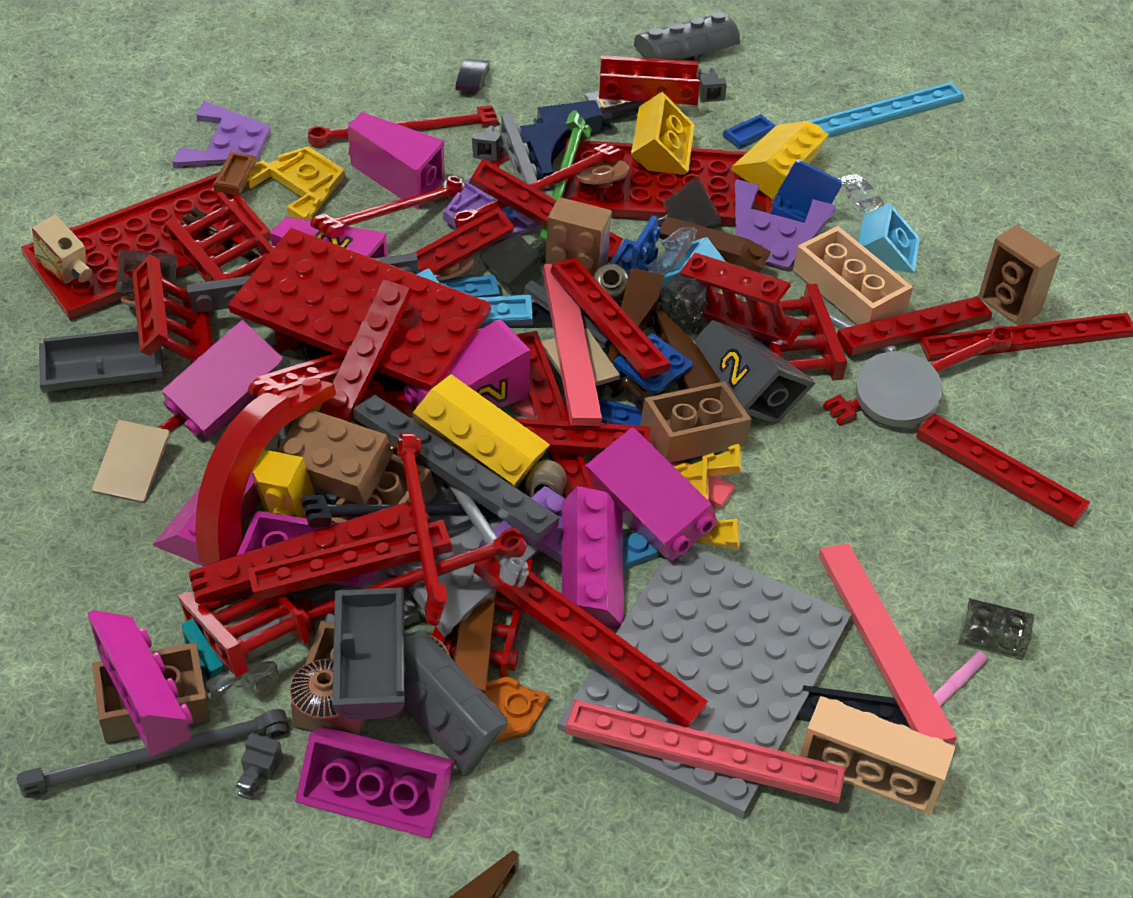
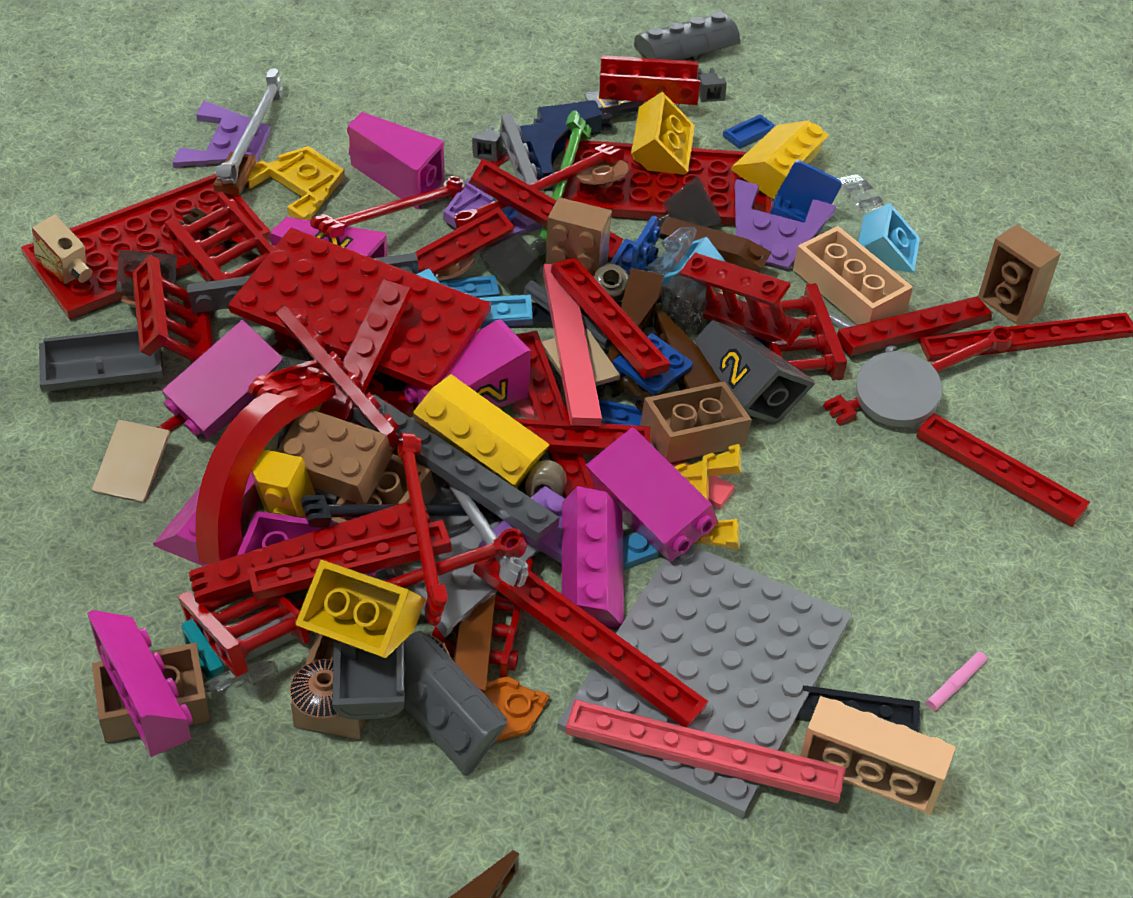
(35, 782): dark grey hinge -> none
(229, 170): none -> light grey hinge
(259, 760): dark grey piece -> none
(320, 136): red hinge -> none
(332, 367): none -> plate
(359, 609): none -> yellow slope
(374, 780): dark pink slope -> none
(472, 76): black slope -> none
(885, 644): coral tile -> none
(889, 109): medium azure tile -> none
(996, 629): clear smoke brick -> none

